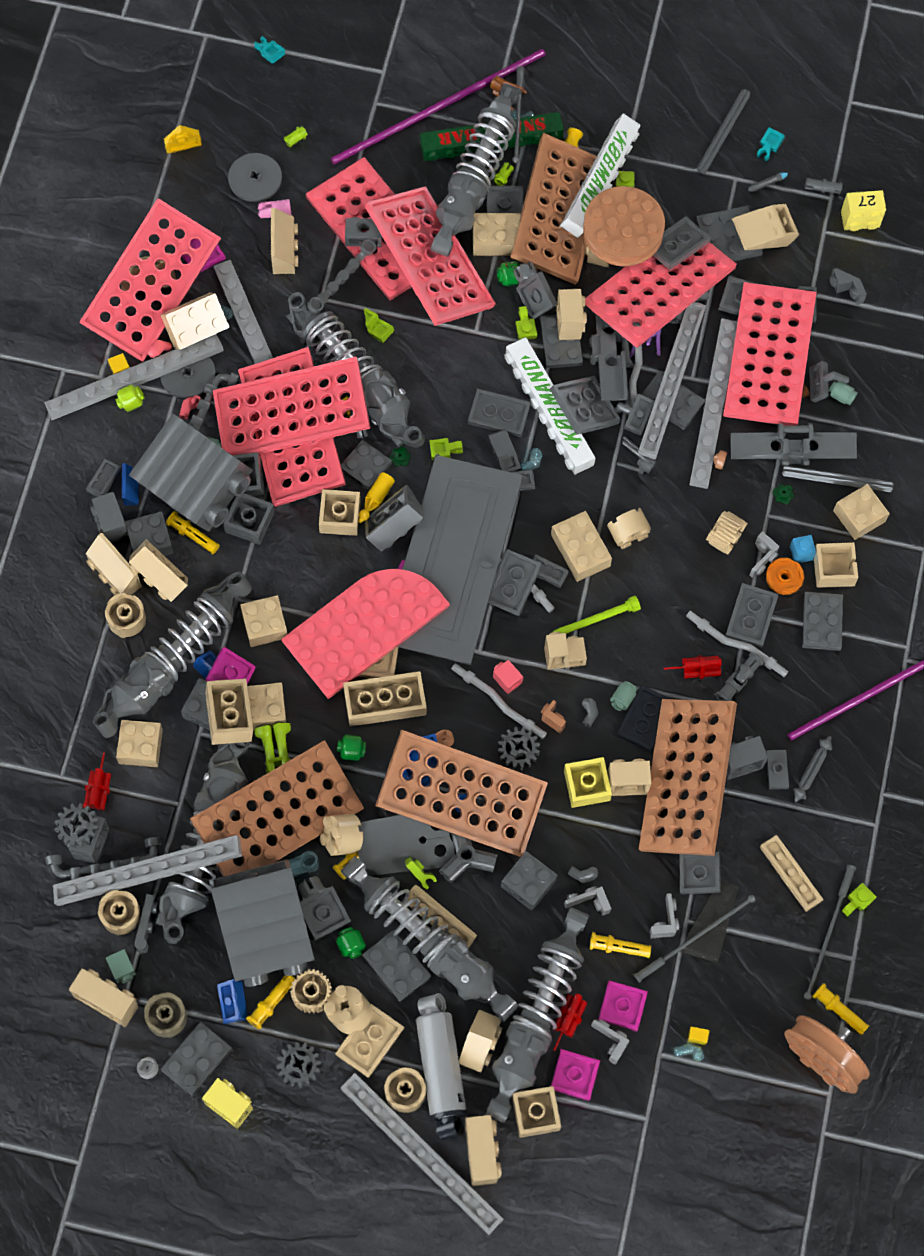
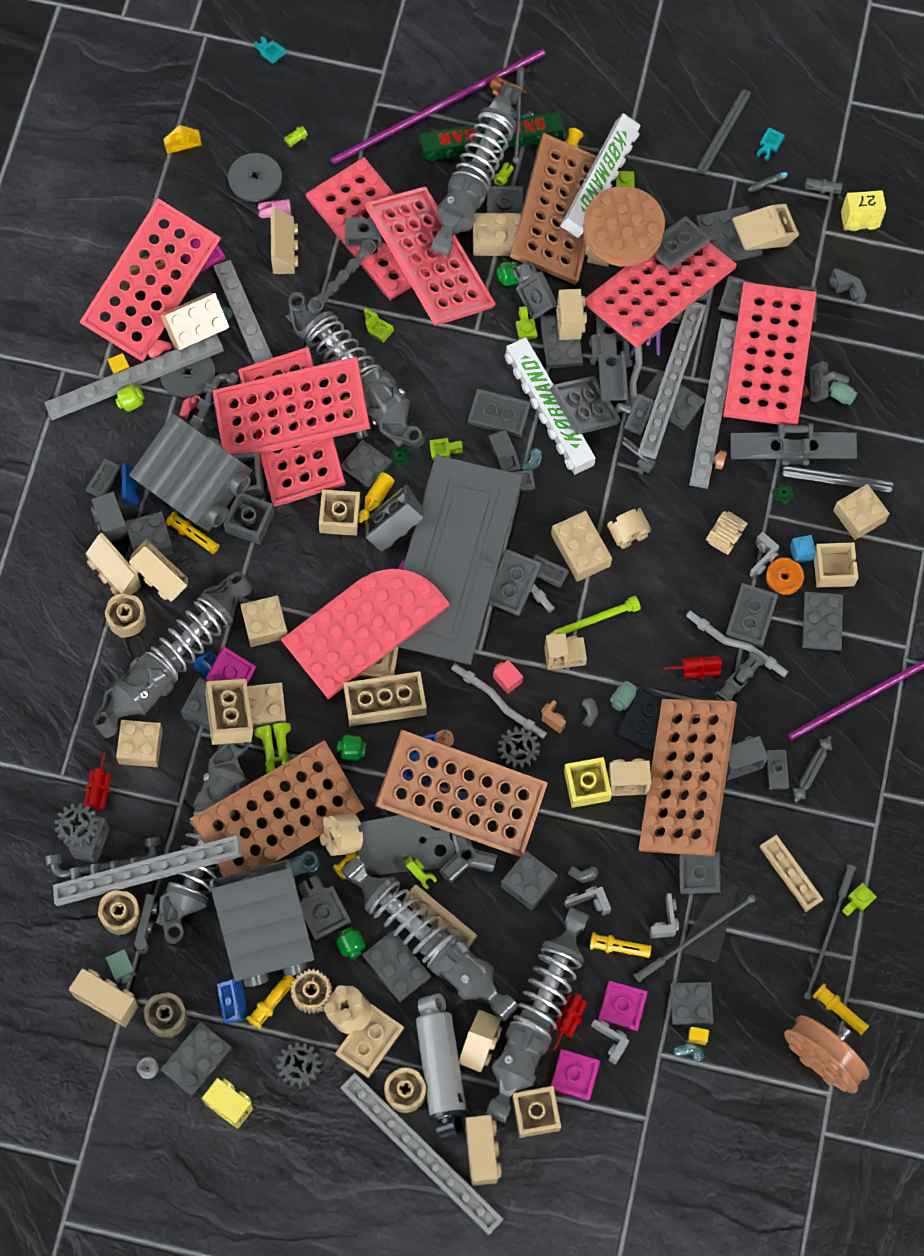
(691, 1003): none -> dark grey plate

